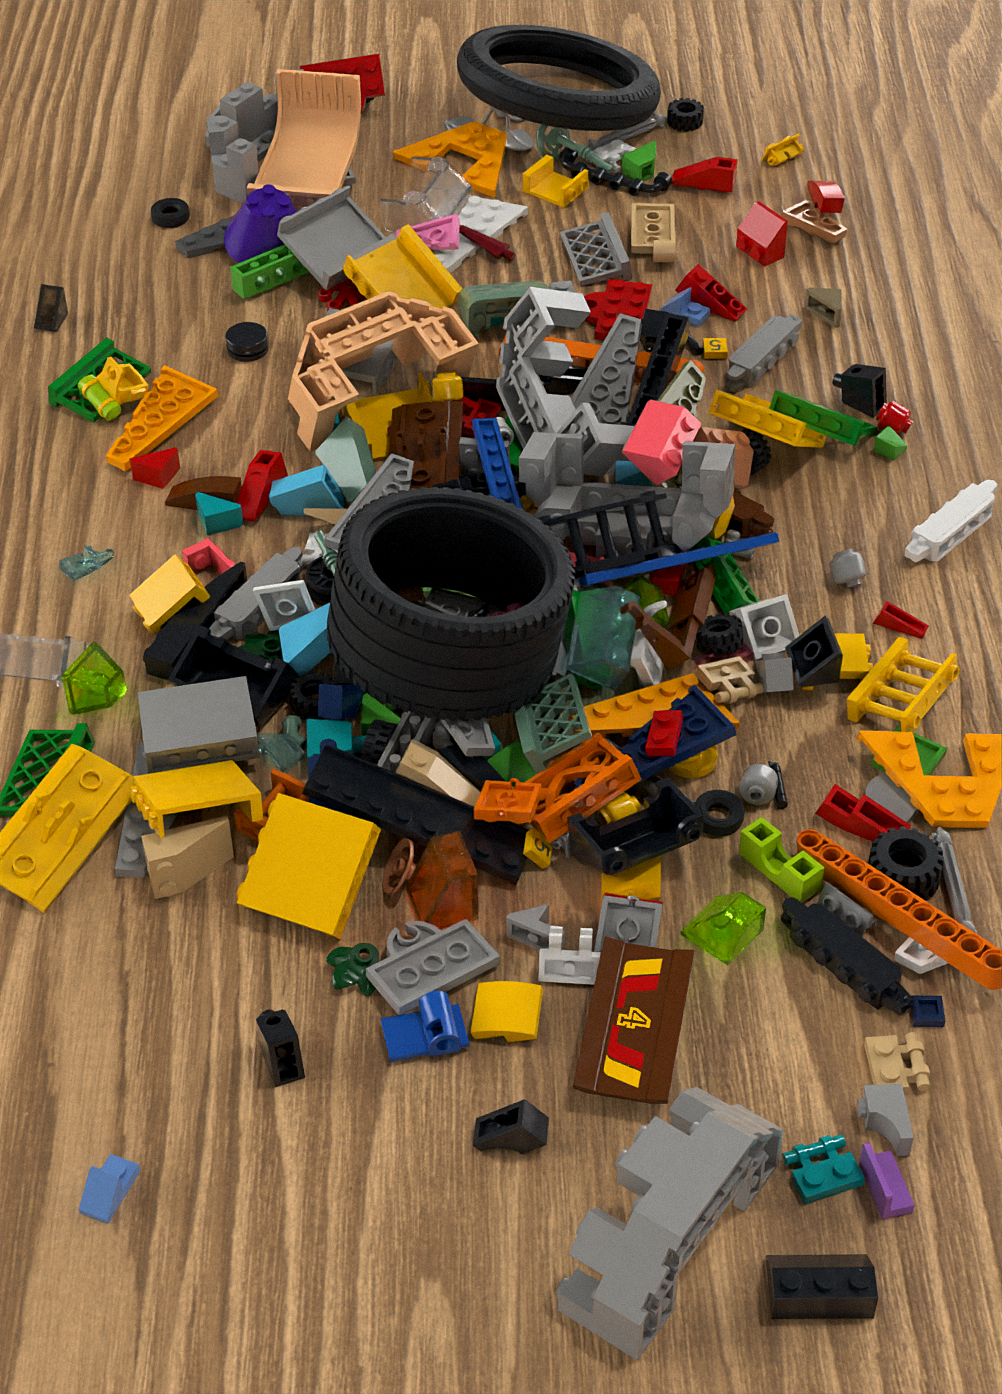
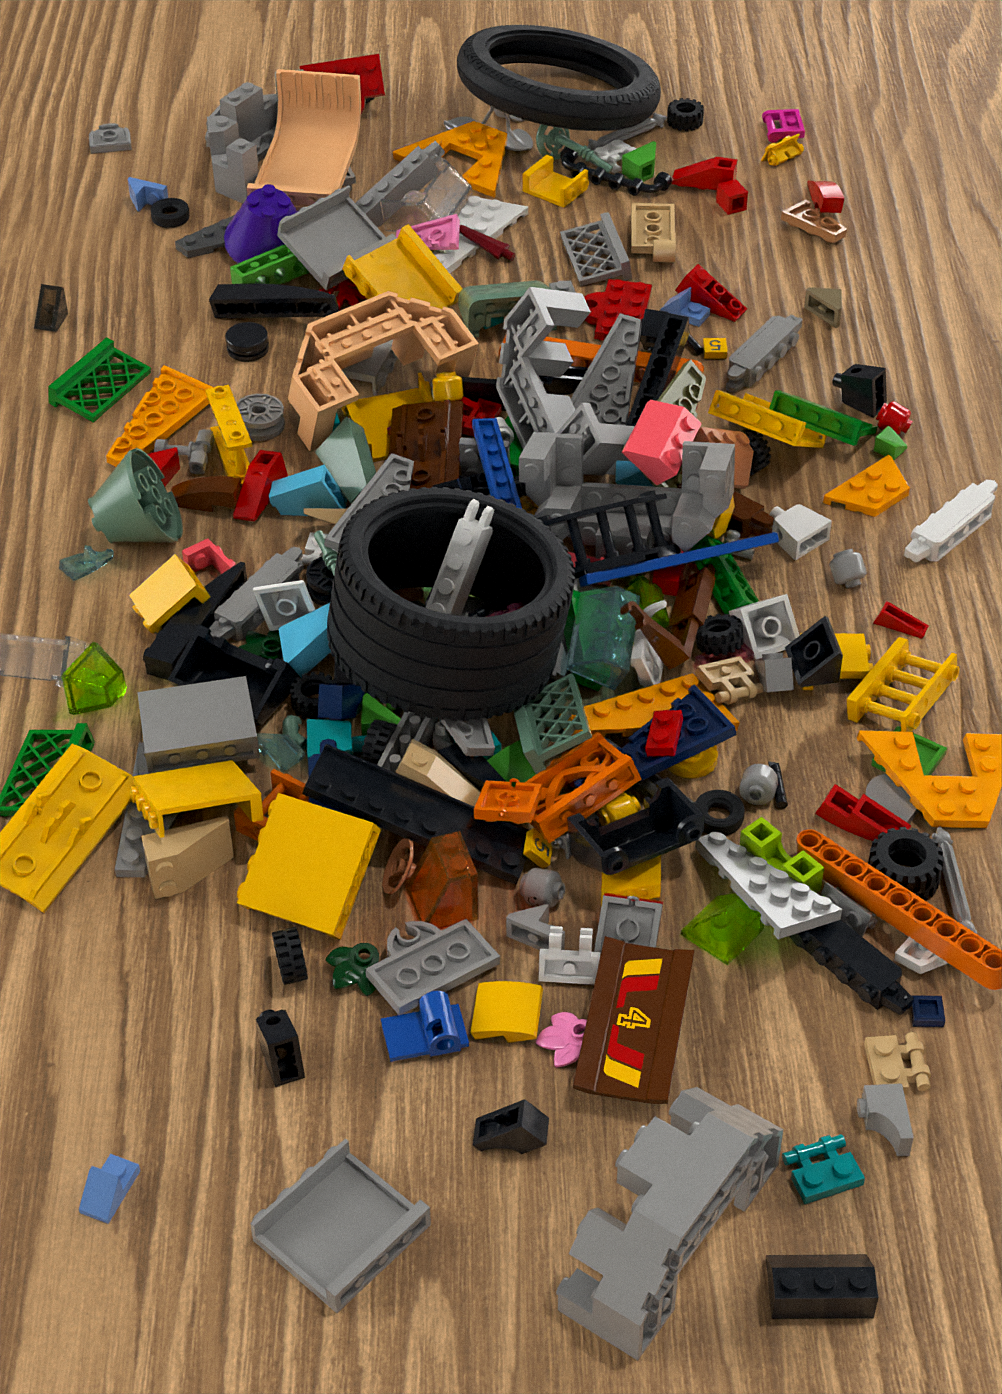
(109, 139): none -> light grey tile
(113, 388): yellow piece -> none
(135, 503): none -> sand green cone
(145, 192): none -> medium blue slope
(195, 451): none -> light grey bar
(218, 514): teal slope -> none
(231, 432): none -> yellow fence
(262, 416): none -> light grey wheel
(270, 301): none -> black slope
(290, 955): none -> black tyre
(338, 1226): none -> light grey panel
(408, 175): none -> light grey hinge
(461, 561): none -> white hinge
(542, 887): none -> light grey head
(563, 1038): none -> bright pink plate
(732, 196): none -> red brick
(763, 234): red slope -> none
(779, 898): none -> light grey wing
(789, 121): none -> dark pink plate
(800, 529): none -> white torso
(871, 489): none -> light orange wing
(885, 1183): medium lavender panel -> none

